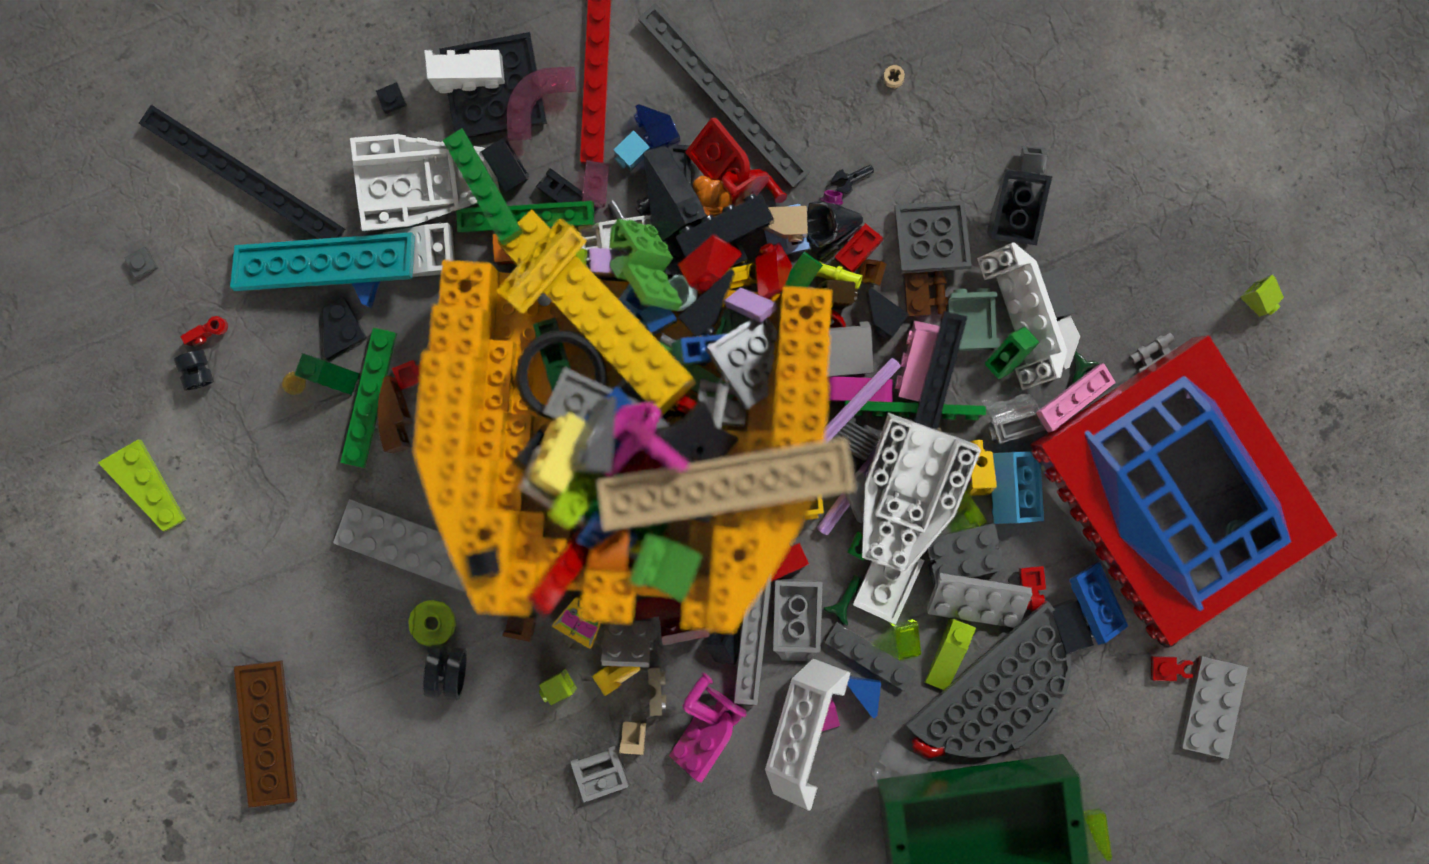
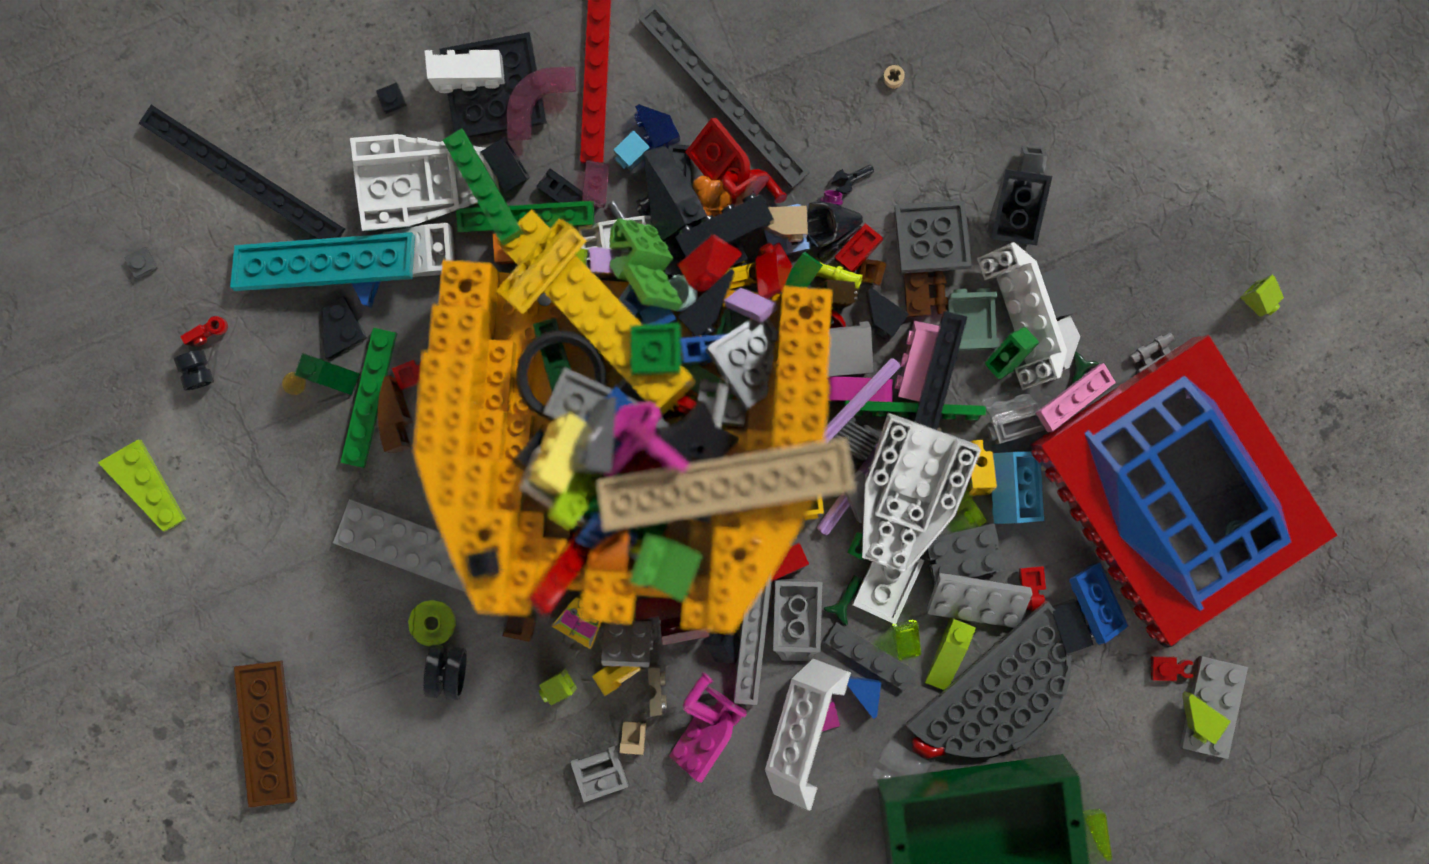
(655, 349): none -> green tile
(1203, 719): none -> lime slope

